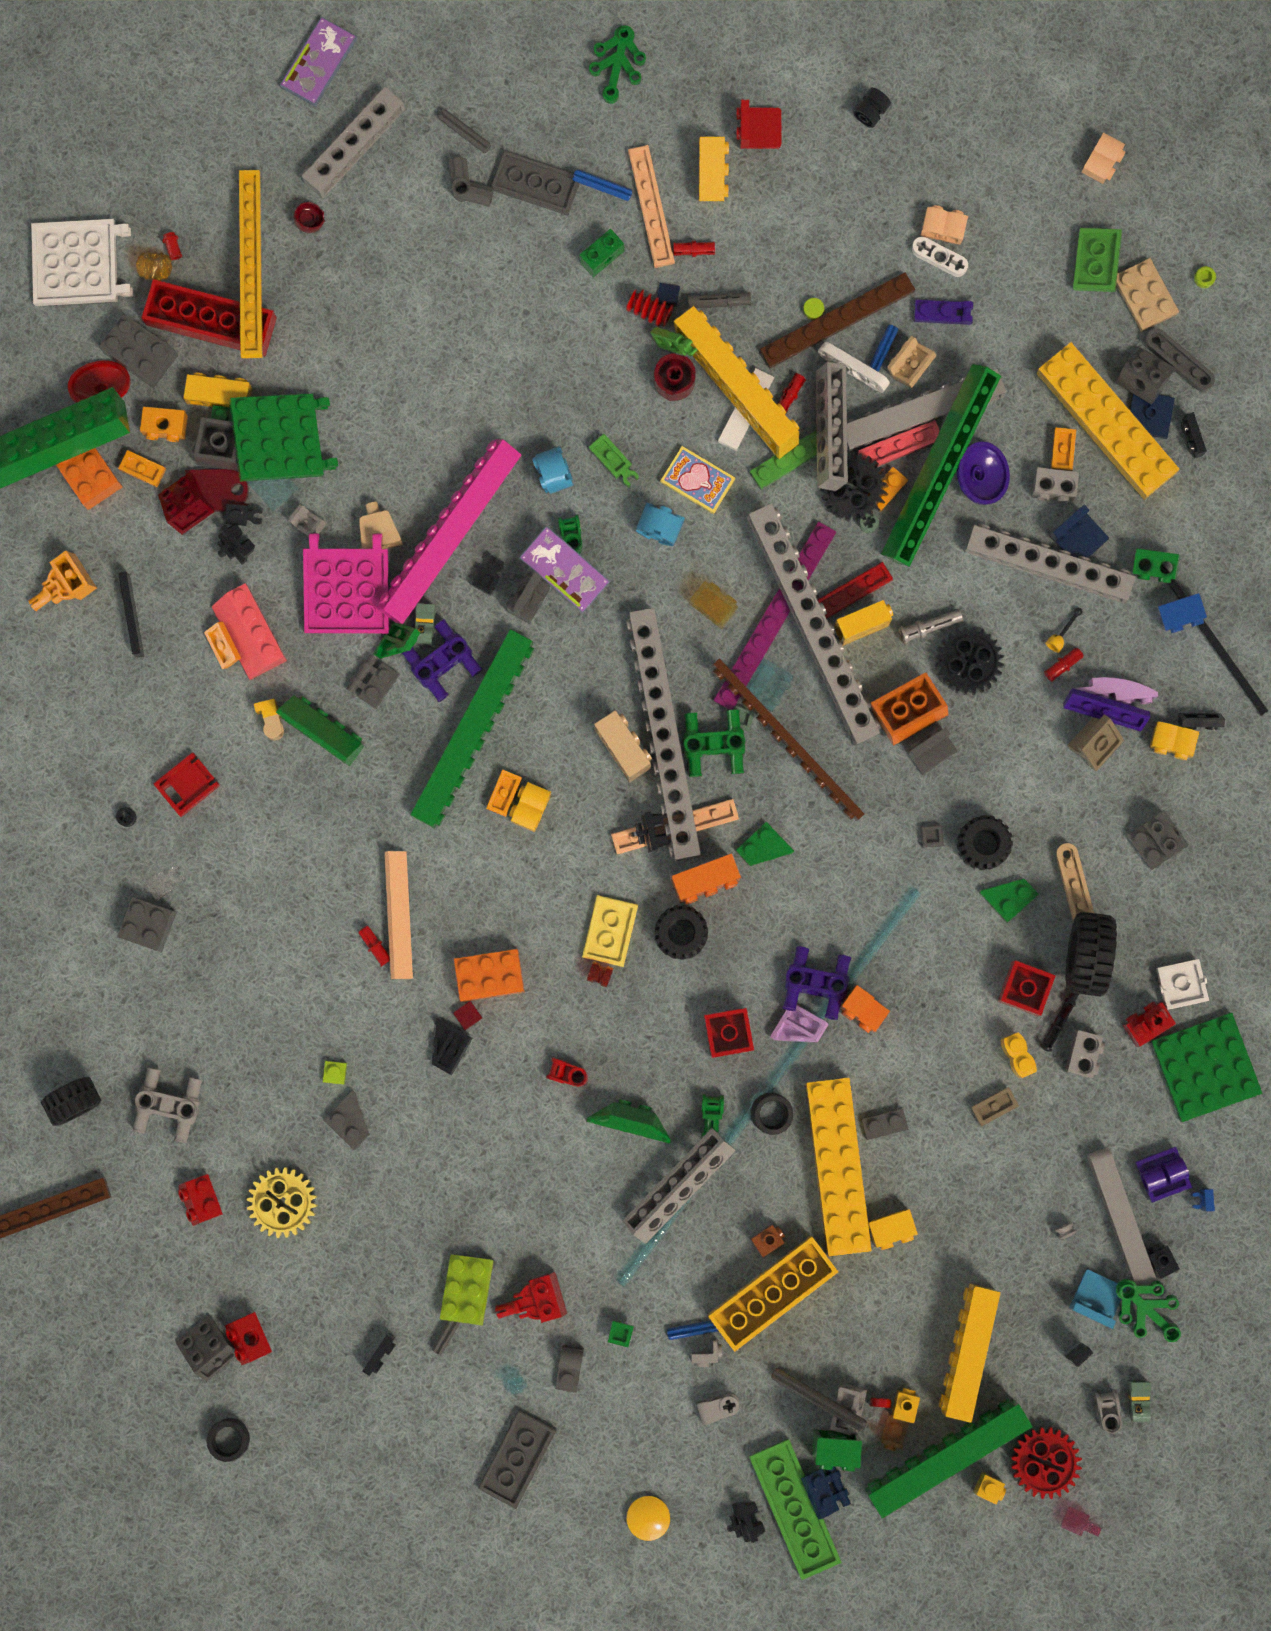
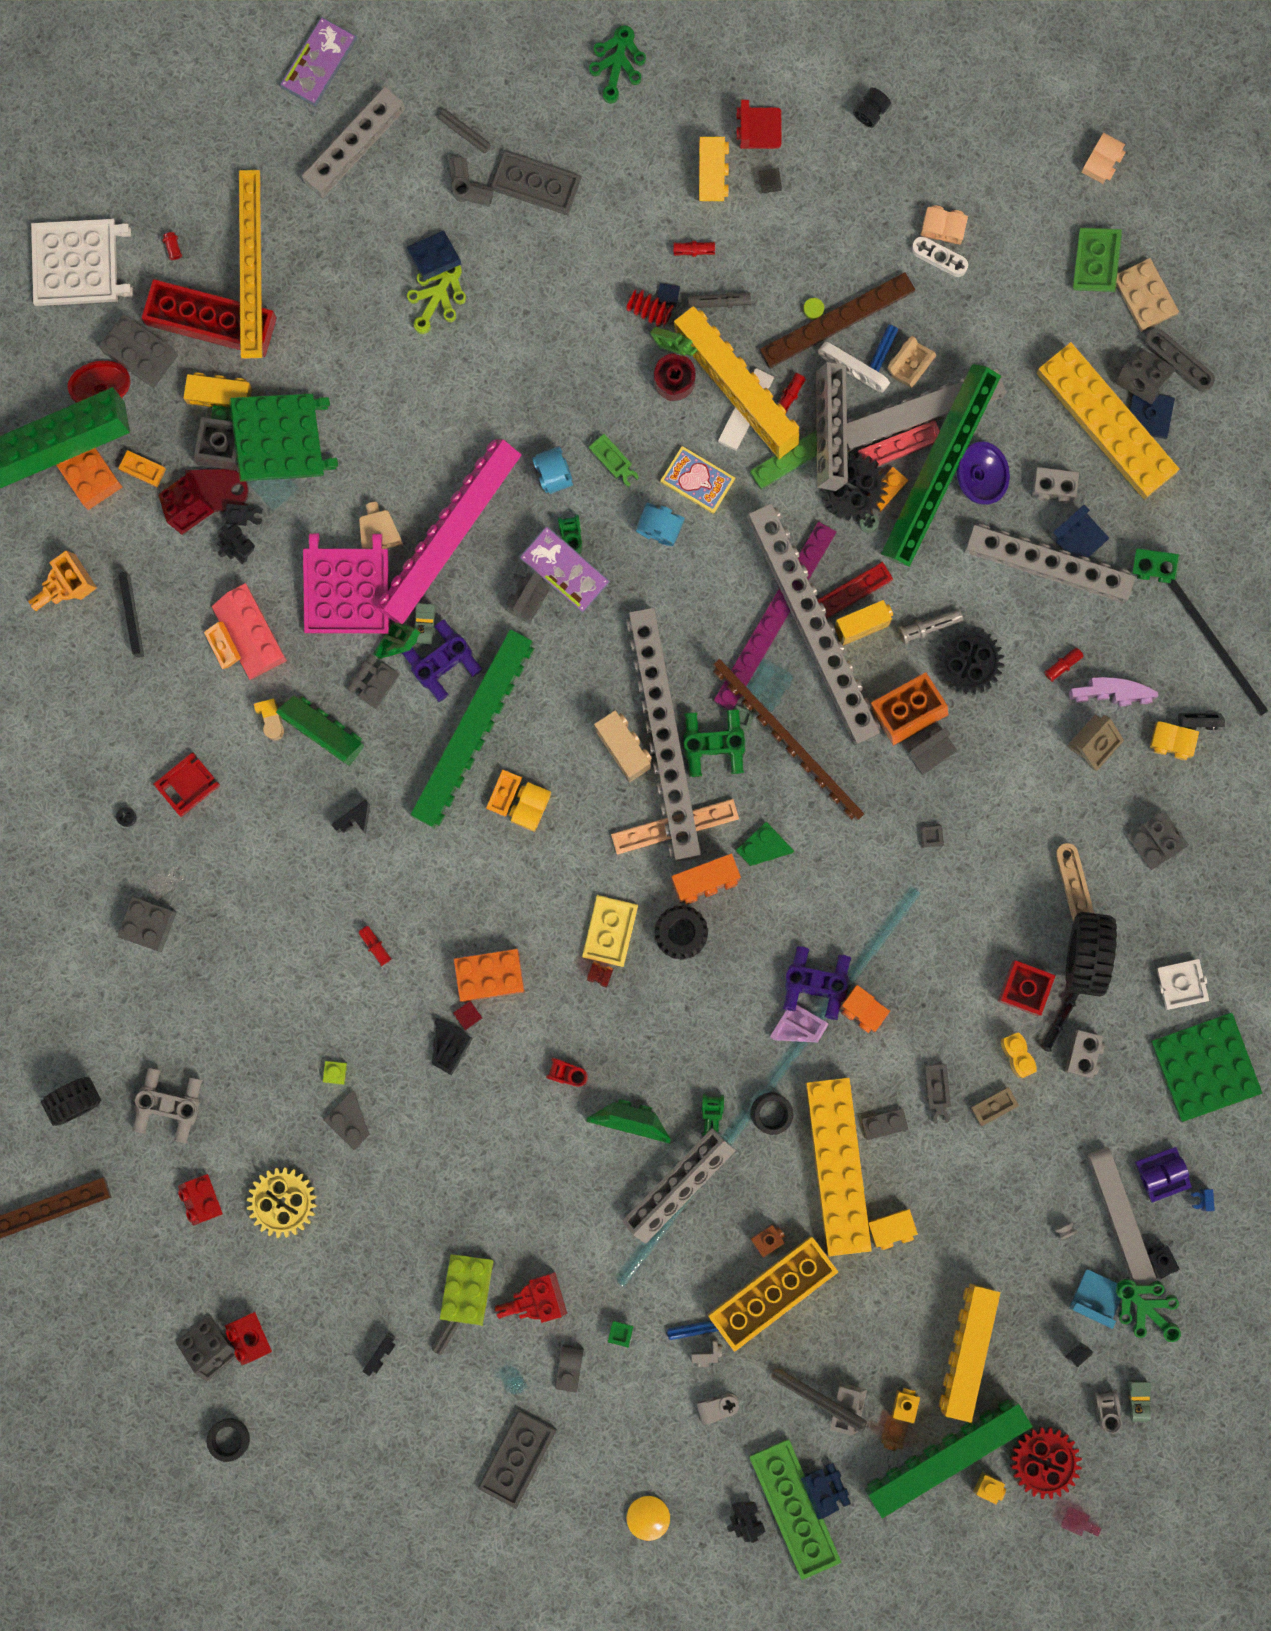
(154, 265): clear yellow gear -> none
(154, 417): light orange brick -> none
(306, 521): light grey bracket -> none
(308, 217): dark red hair -> none
(359, 814): none -> black slope
(398, 915): light nougat tile -> none
(433, 255): none -> dark blue plate
(437, 293): none -> lime plant
(487, 578): black plate -> none
(602, 184): blue axle -> none
(602, 253): green brick -> none
(649, 822): black hips -> none
(651, 206): light nougat tile -> none
(714, 604): clear yellow brick -> none
(728, 1033): red brick -> none
(770, 180): none -> clear smoke plate
(836, 1449): green brick -> none
(880, 1402): red tile -> none
(938, 1090): none -> dark grey plate
(943, 312): dark purple plate -> none
(997, 829): black tyre -> none
(1009, 898): green wing -> none
(1056, 641): hinge -> none
(1063, 449): light orange plate -> none
(1097, 706): dark purple plate -> none
(1149, 1023): red brick -> none
(1183, 612): blue brick -> none
(1190, 427): black plate -> none
(1205, 277): lime tile -> none

